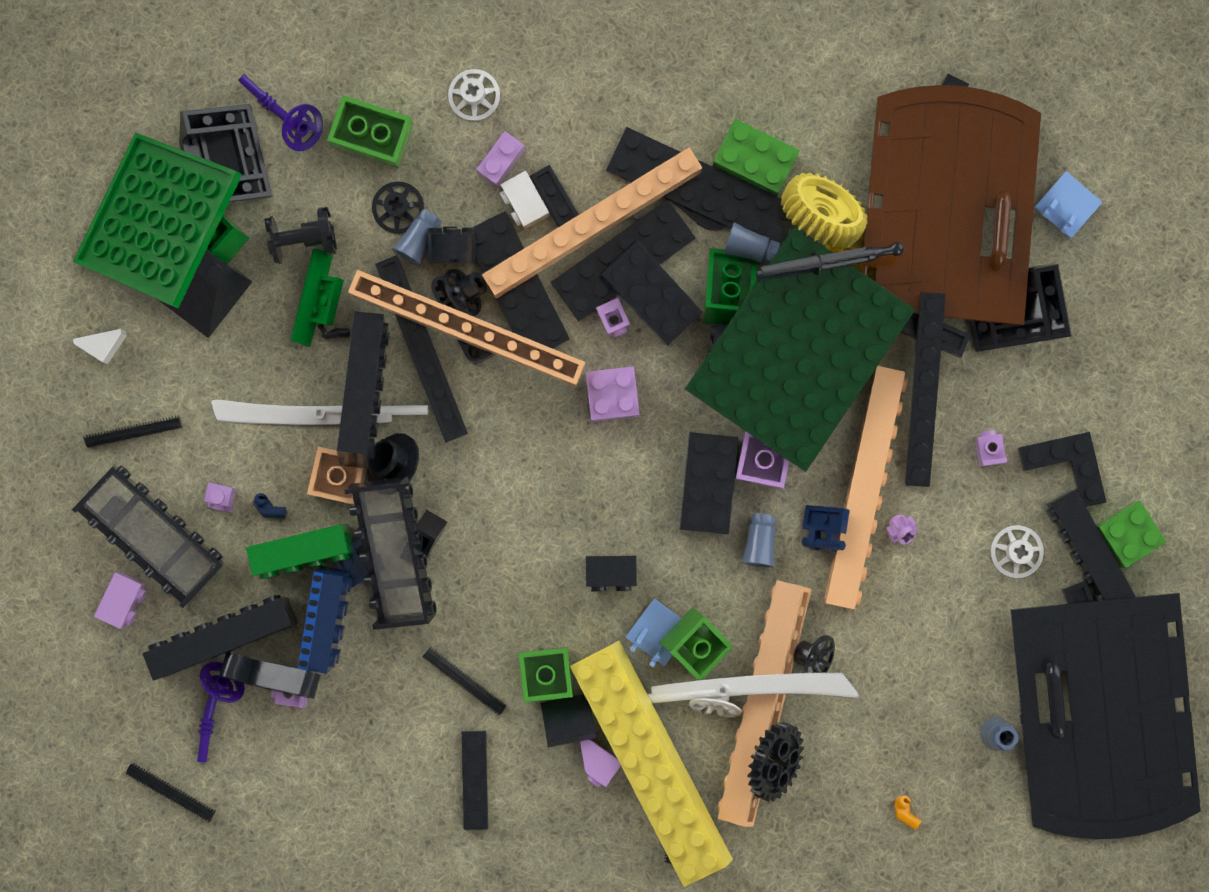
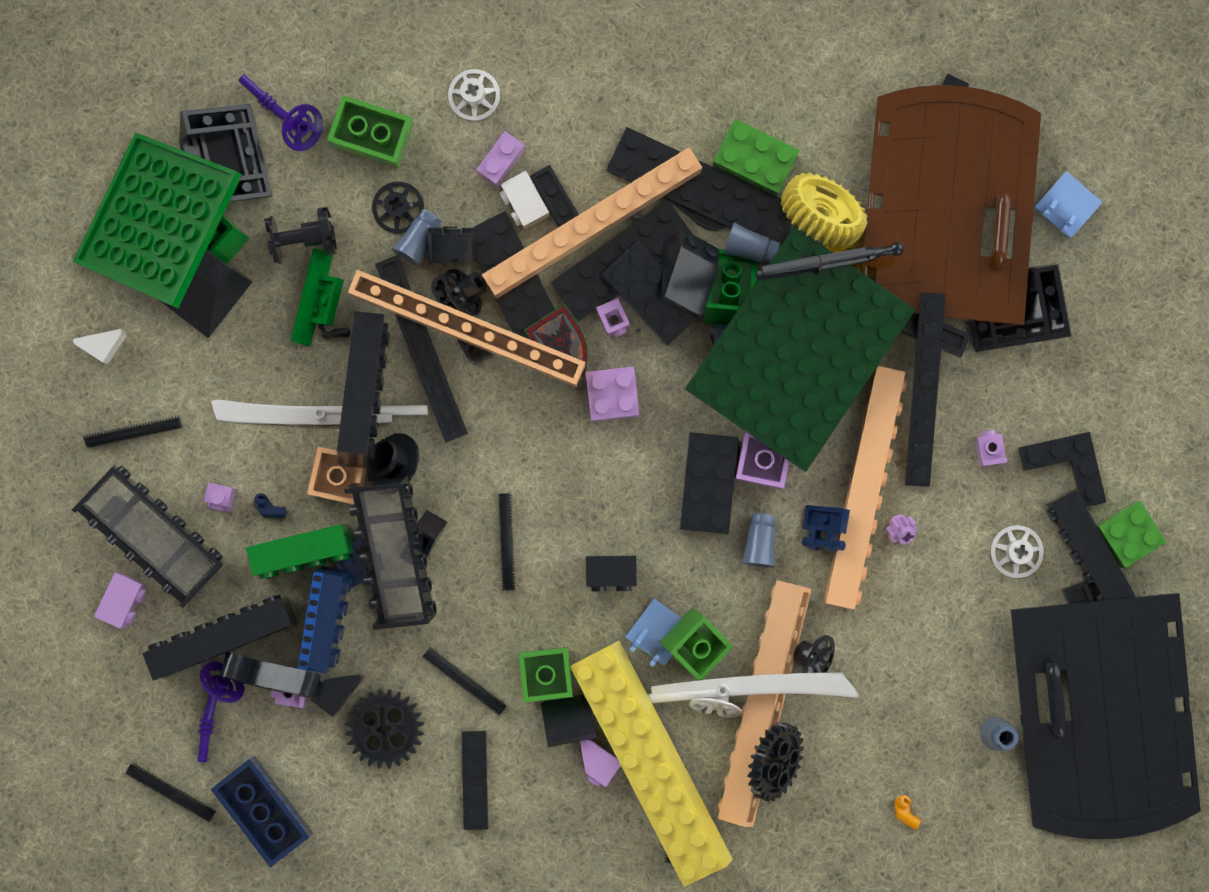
(262, 811): none -> dark blue brick
(335, 691): none -> black slope
(406, 726): none -> black gear
(506, 541): none -> black axle
(560, 333): none -> shield
(688, 272): none -> black slope

